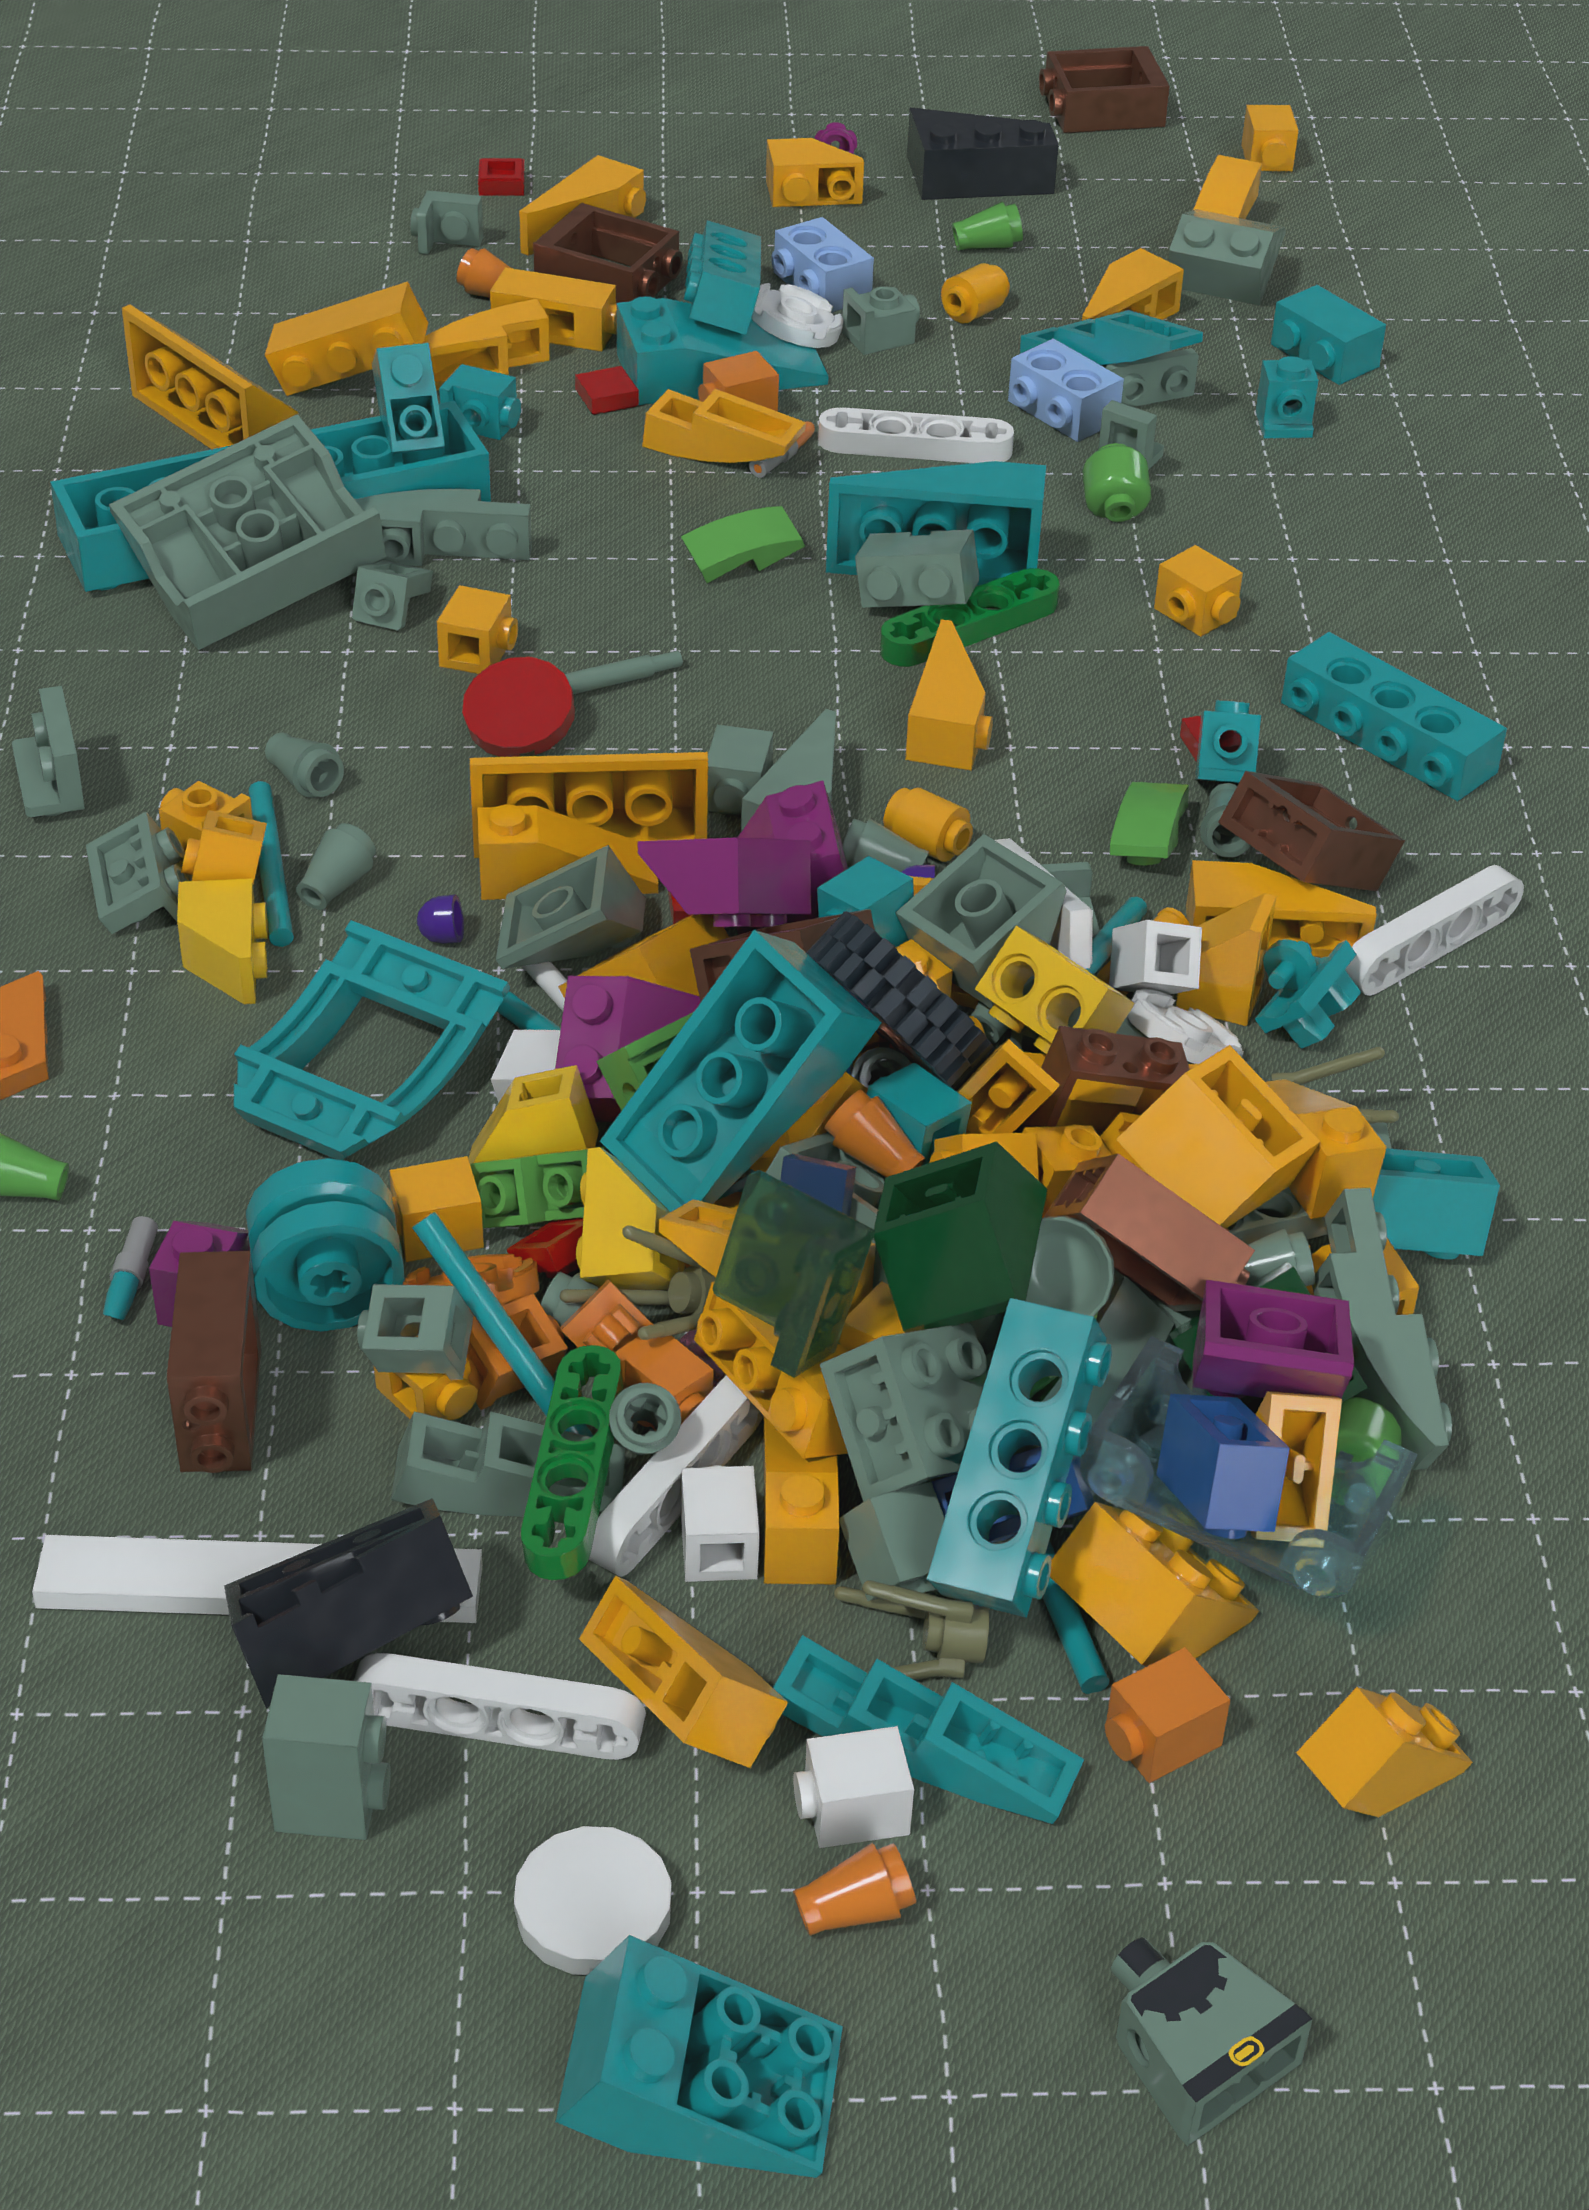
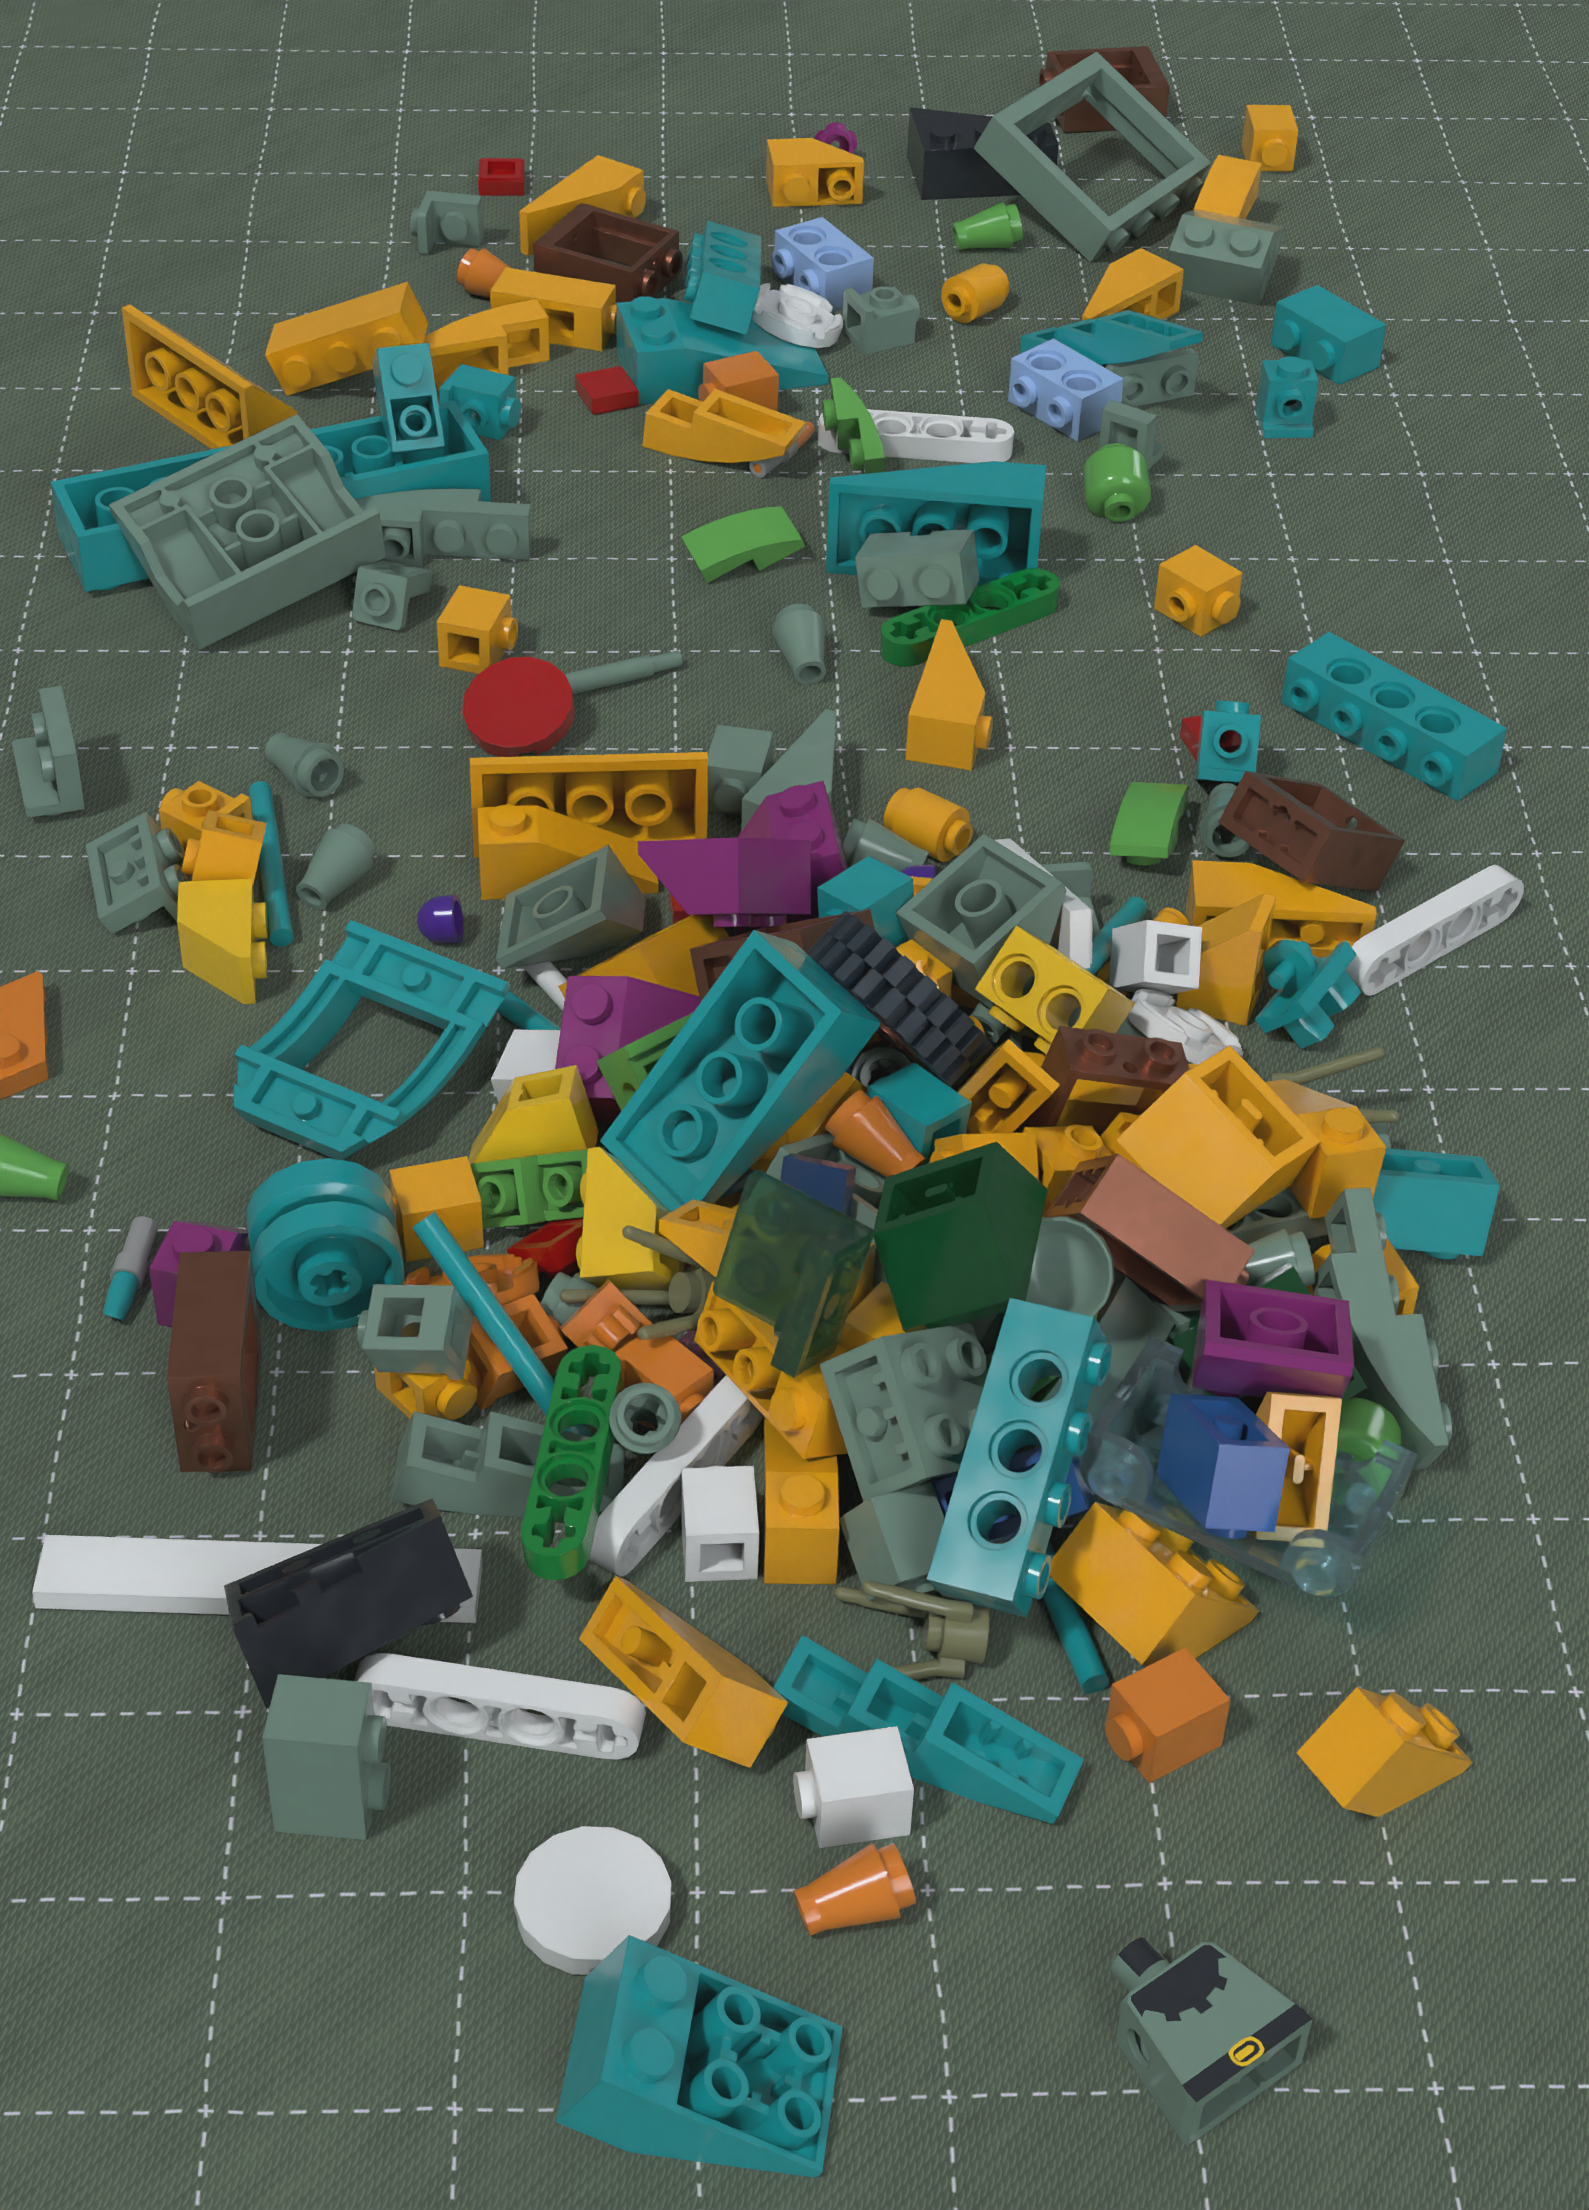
(801, 639): none -> sand green cone
(853, 428): none -> bright green slope
(1055, 194): none -> sand green window

